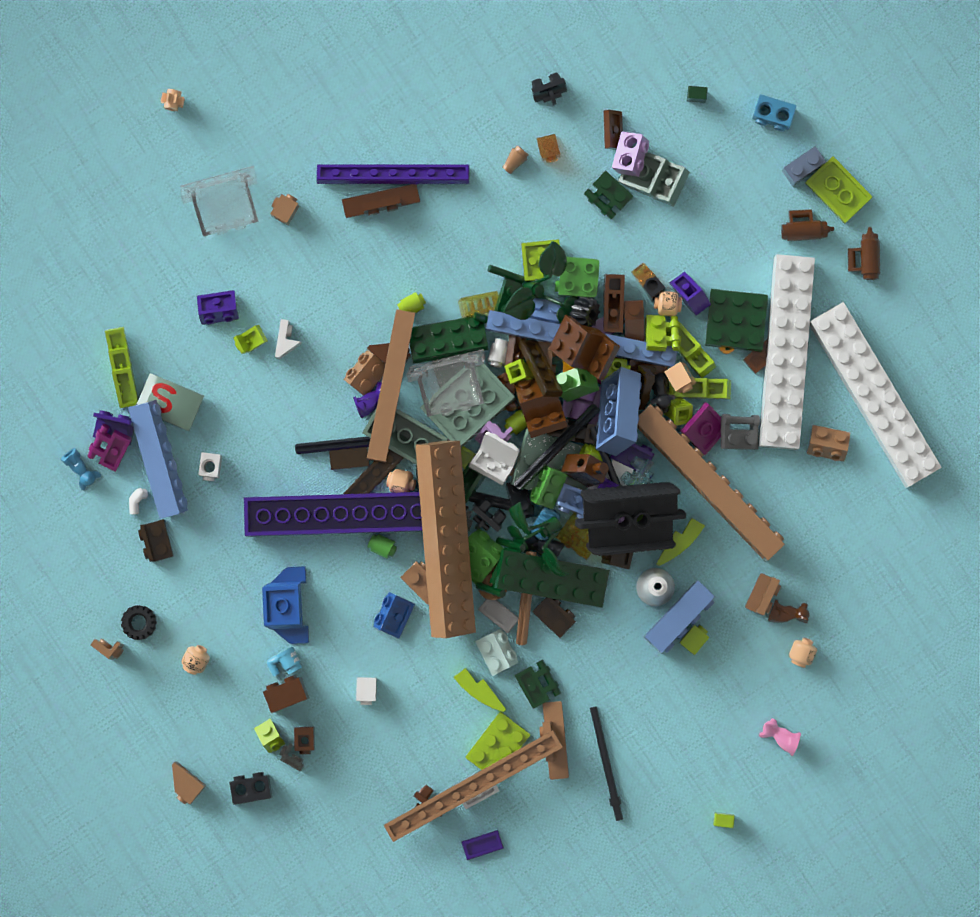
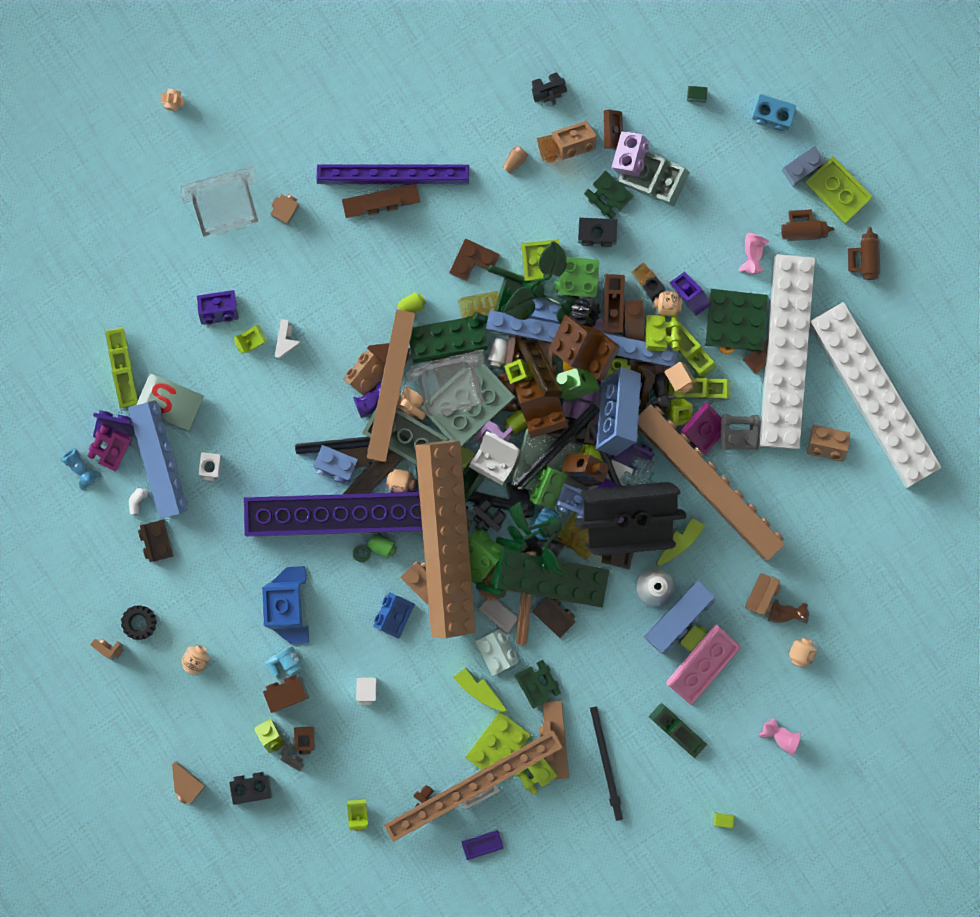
(335, 463): none -> medium blue bracket
(357, 814): none -> lime bracket
(360, 559): none -> dark green bush
(410, 404): none -> light nougat piece
(470, 255): none -> reddish brown plate
(542, 772): none -> lime plate
(575, 140): none -> medium nougat bracket
(608, 227): none -> black brick
(677, 730): none -> dark green slope
(703, 664): none -> bright pink tile
(754, 249): none -> bright pink animal

